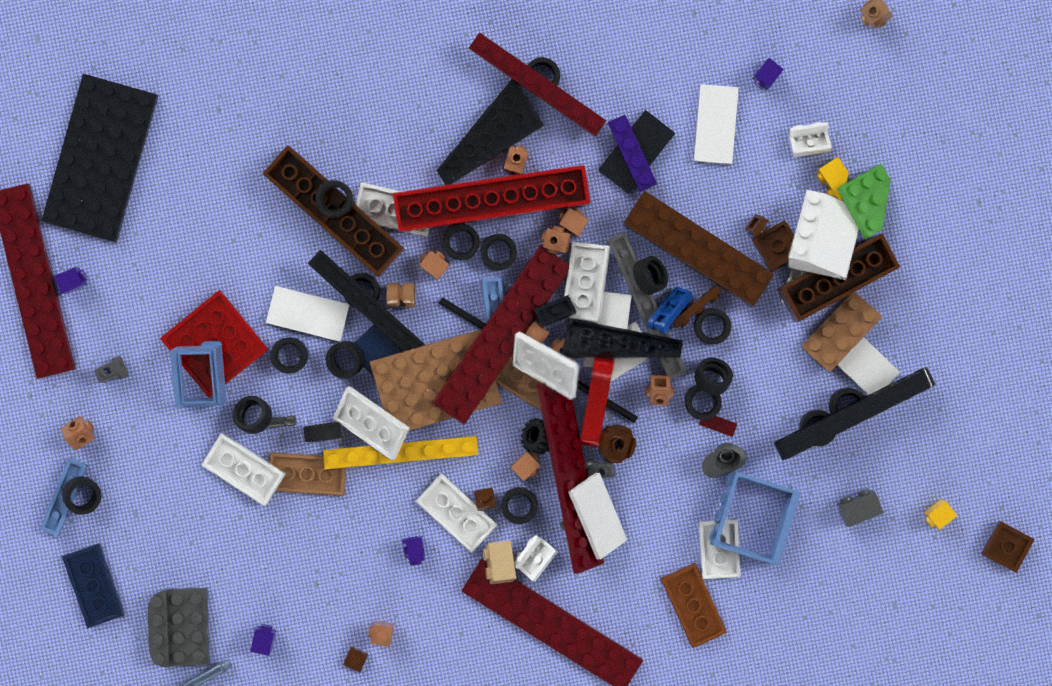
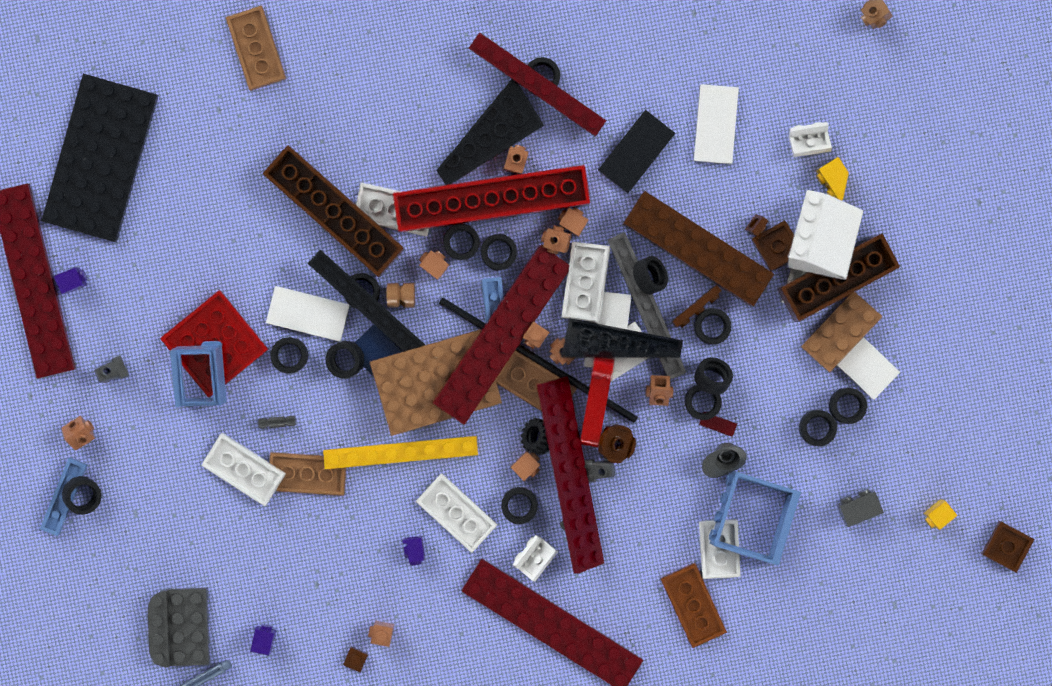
(93, 585): dark blue tile -> none
(256, 48): none -> medium nougat tile
(263, 421): black tyre -> none
(322, 432): black tyre -> none
(334, 184): black tyre -> none
(371, 423): white tile -> none
(485, 499): reddish brown plate -> none
(499, 562): tan brick -> none
(545, 365): white tile -> none
(554, 311): black plate -> none
(597, 515): white tile -> none
(632, 153): dark purple plate -> none
(670, 309): blue plate -> none
(767, 74): dark purple brick -> none
(854, 413): black beam -> none
(867, 199): bright green plate -> none

